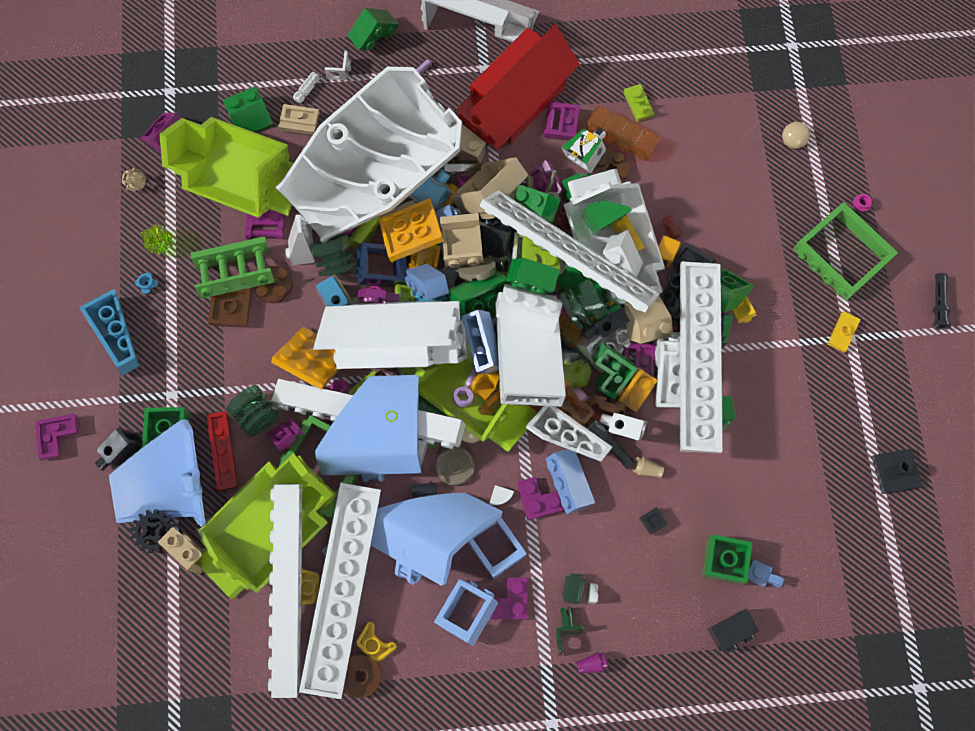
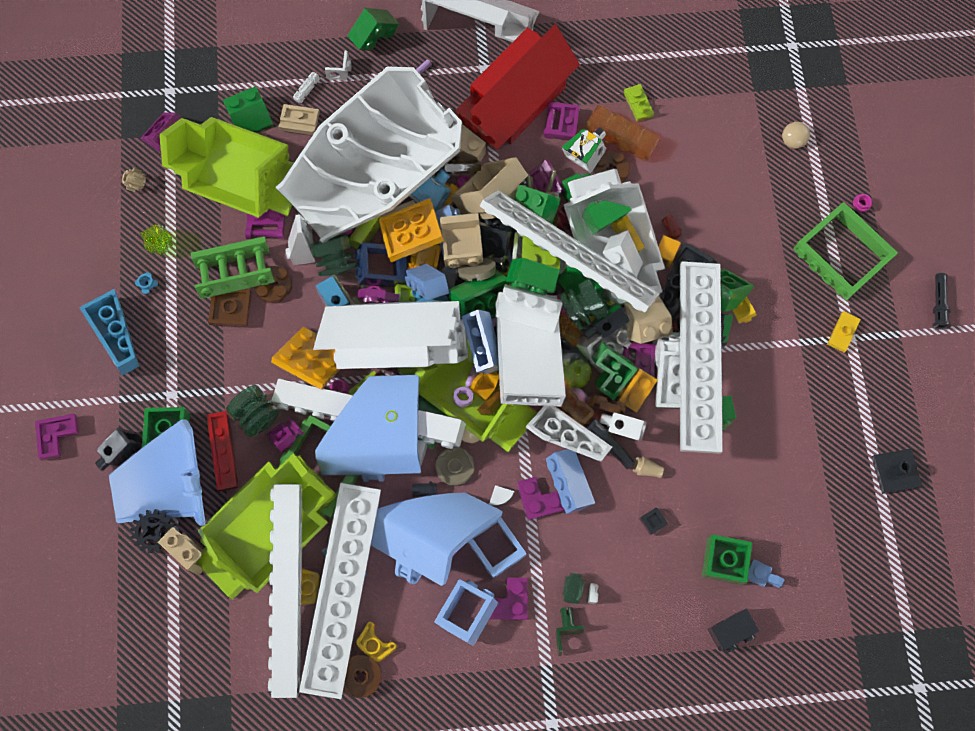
(593, 664): magenta cone -> none

